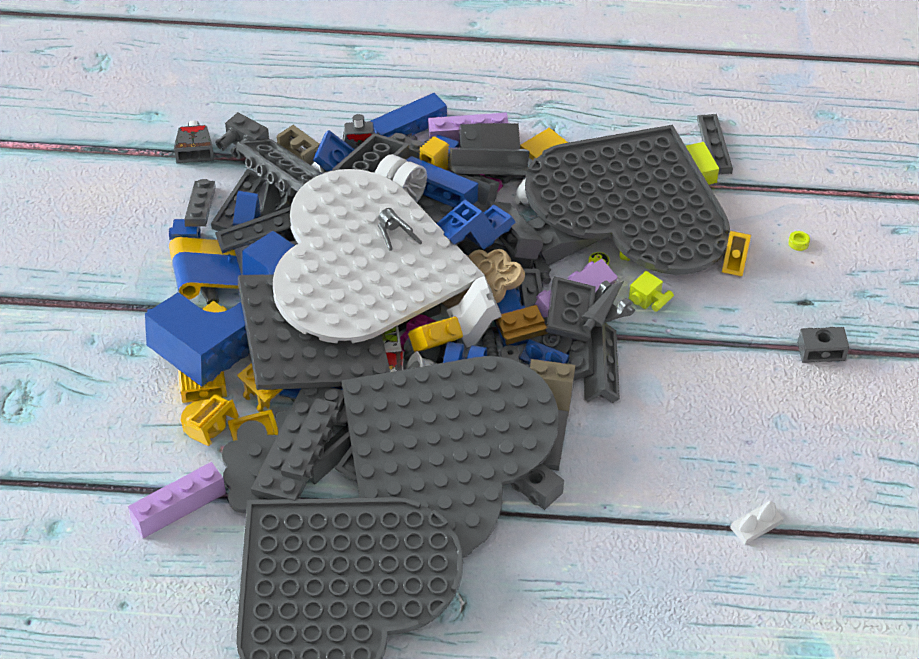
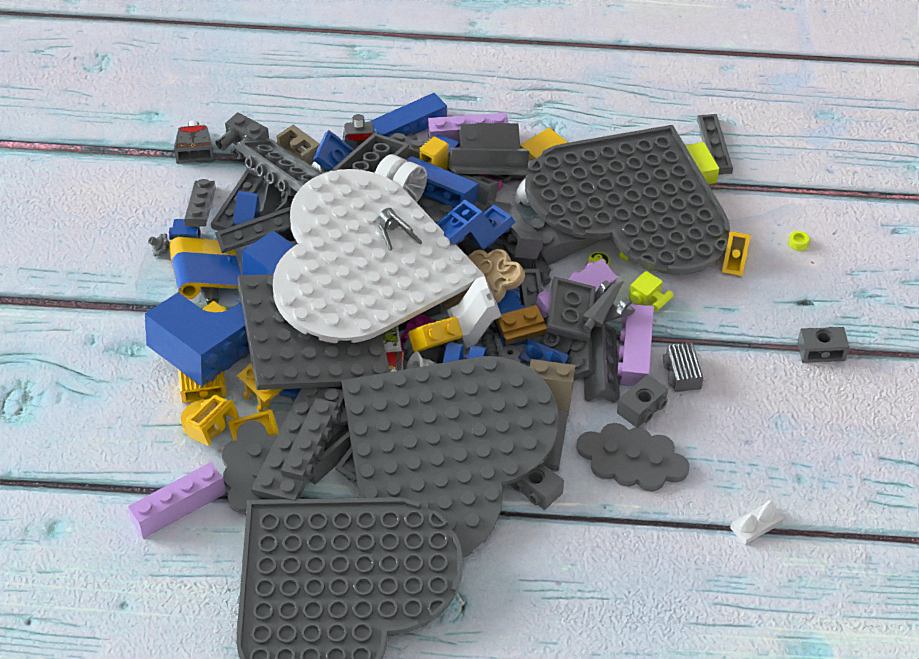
(159, 245): none -> dark grey plant
(632, 456): none -> dark grey plate
(637, 345): none -> lavender brick
(642, 401): none -> dark grey brick
(683, 367): none -> dark grey brick

